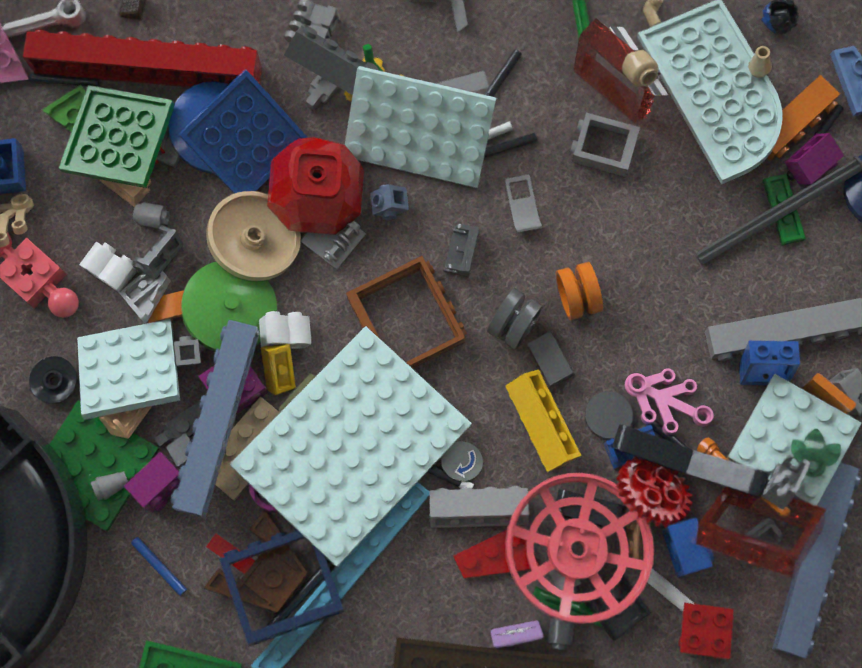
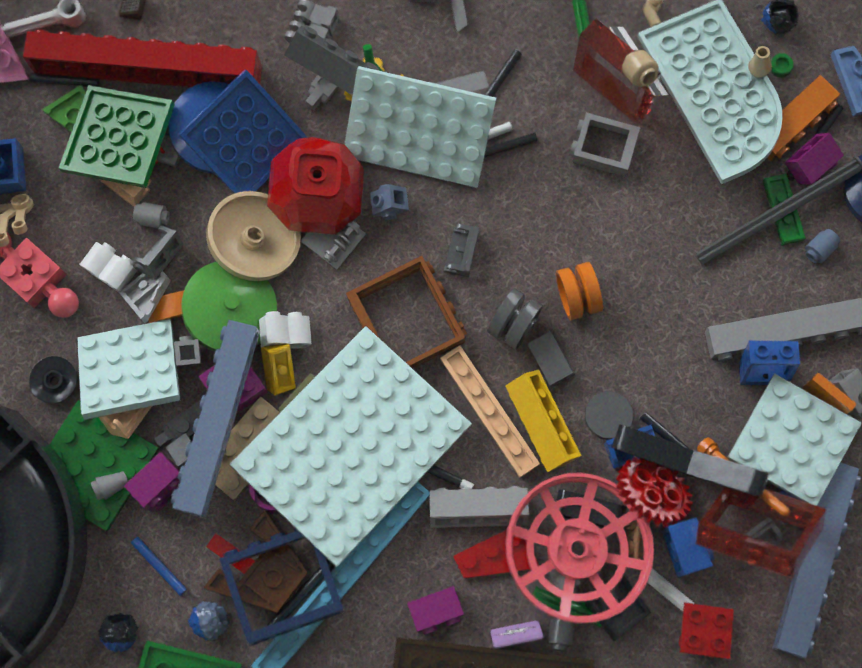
(118, 632): none -> black piece
(208, 620): none -> sand blue piece
(435, 610): none -> magenta brick
(462, 461): light grey sticker -> none
(489, 411): none -> light nougat plate
(524, 209): light grey piece -> none
(666, 398): bright pink plant -> none
(781, 65): none -> green tile
(785, 482): dark grey hinge -> none
(815, 450): clear green plate -> none
(822, 246): none -> sand blue brick

